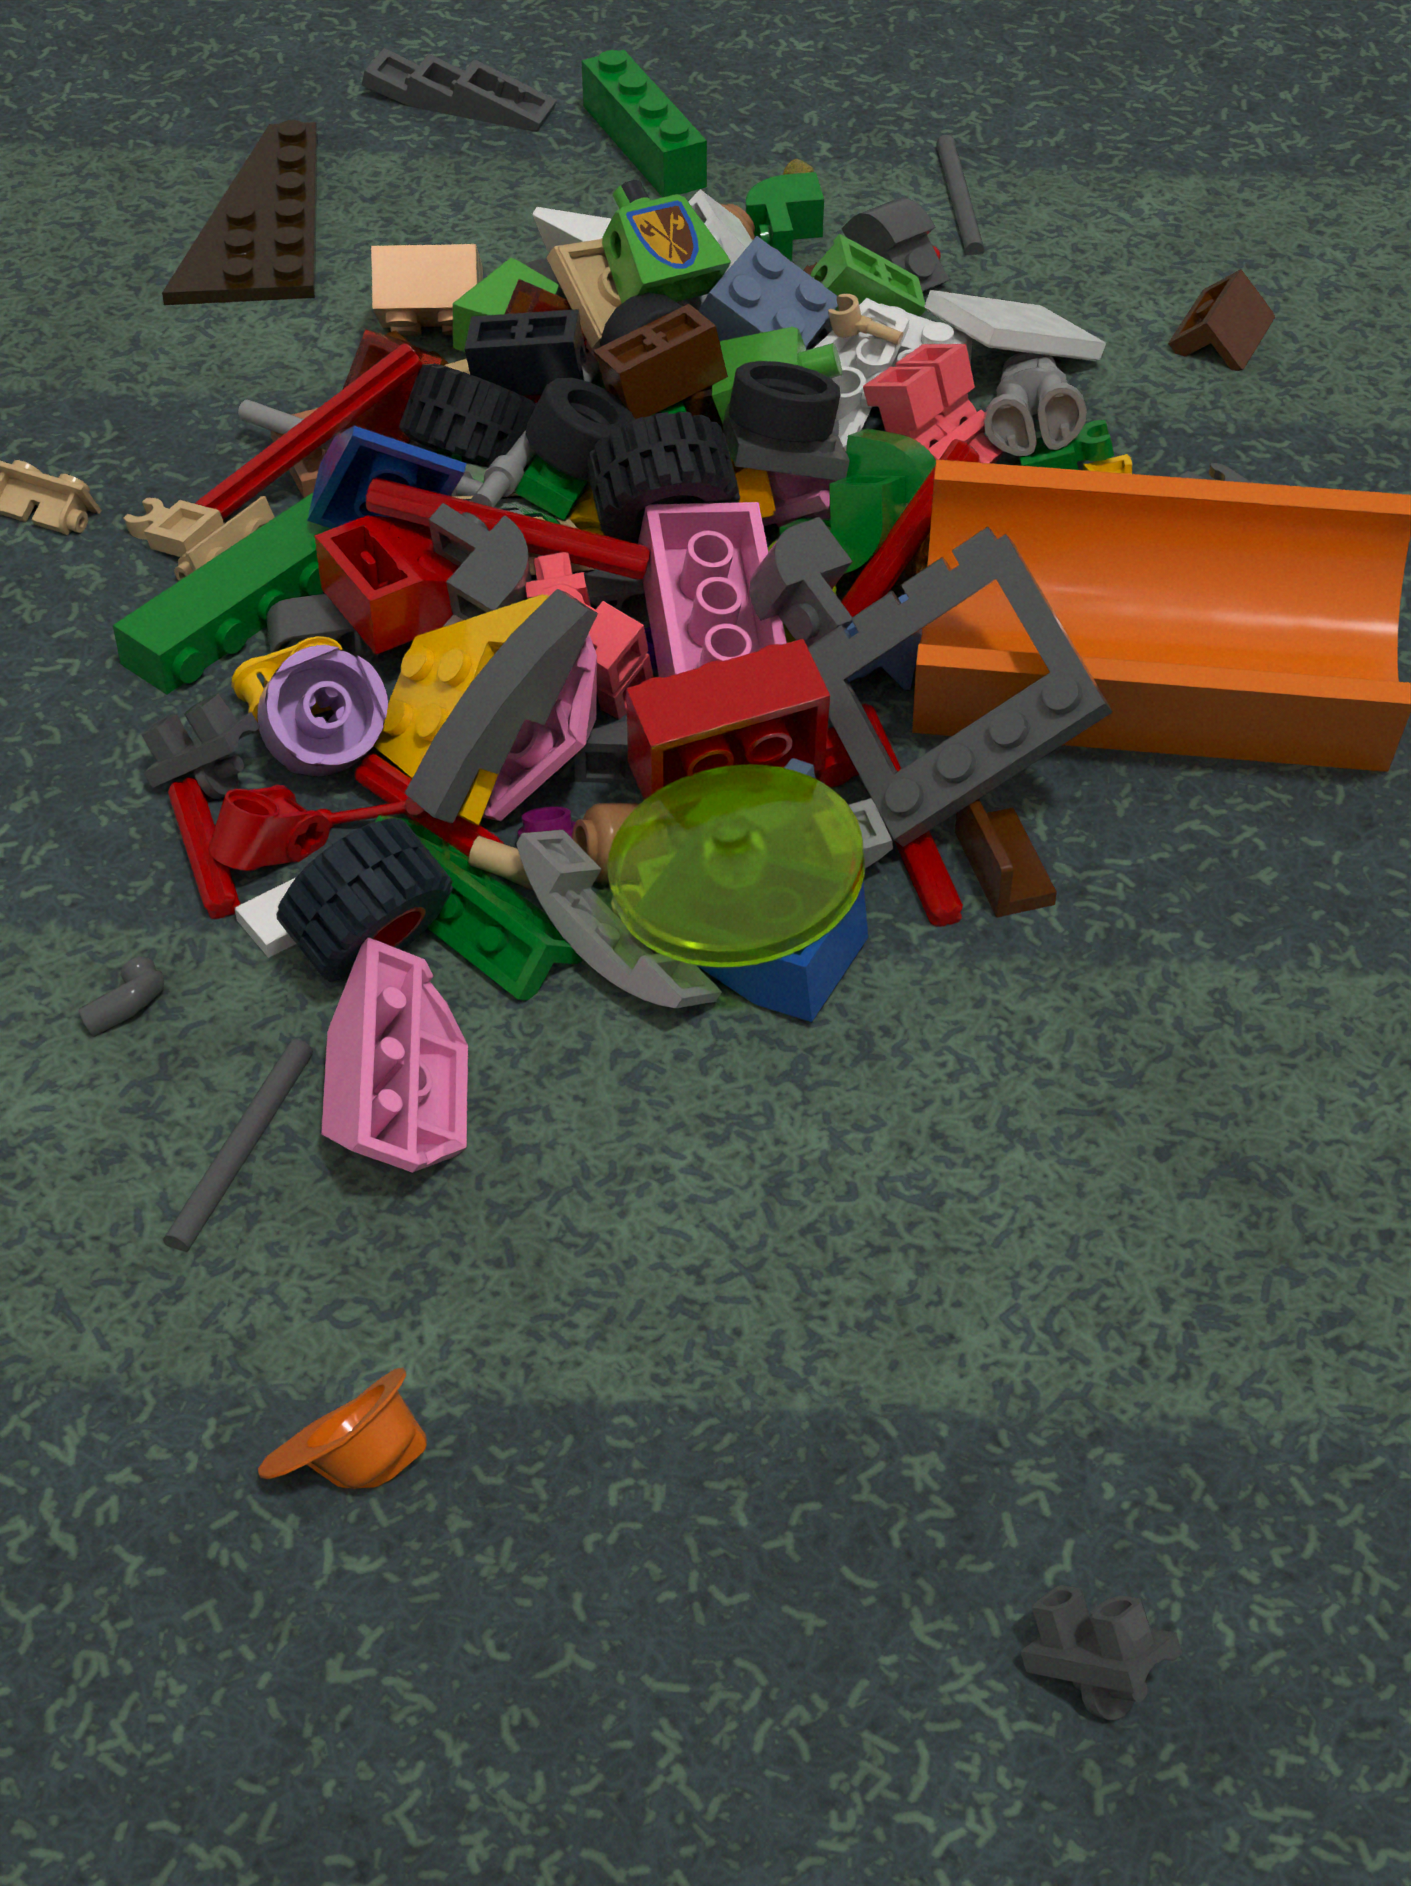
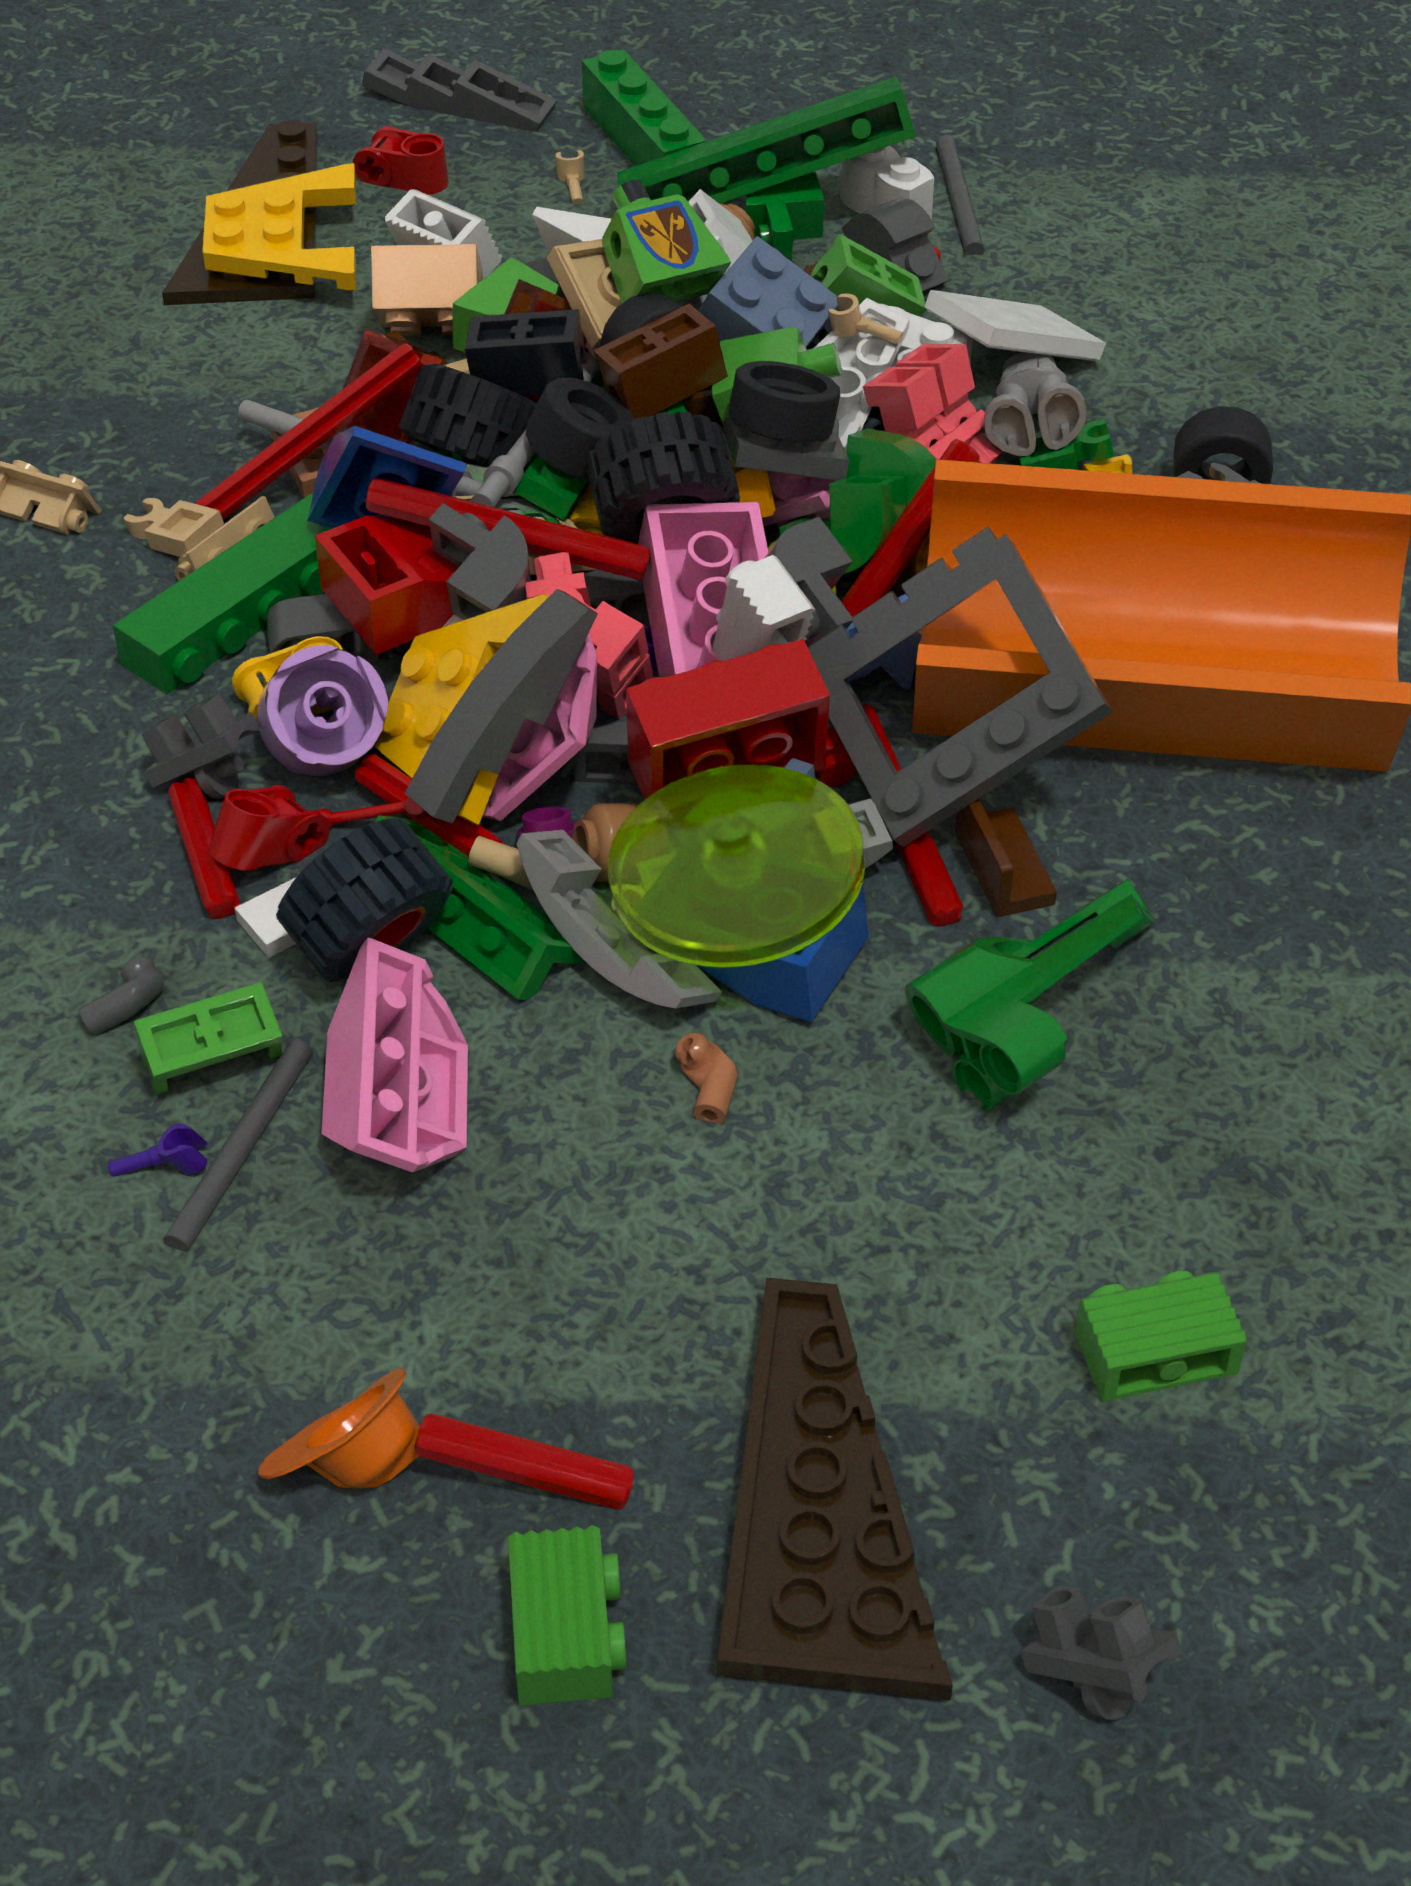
(177, 1146): none -> dark purple hand
(207, 1034): none -> bright green hinge
(264, 228): none -> yellow wing
(403, 161): none -> red piece
(429, 221): none -> white brick
(524, 1461): none -> red axle
(561, 1616): none -> bright green brick
(572, 172): none -> tan hand
(711, 1073): none -> nougat arm
(760, 609): none -> white brick
(782, 146): none -> green brick
(819, 1537): none -> dark brown wing
(883, 177): none -> white brick
(984, 995): none -> green panel
(1159, 1334): none -> bright green brick
(1224, 431): none -> black tyre
(1228, 317): reddish brown panel -> none

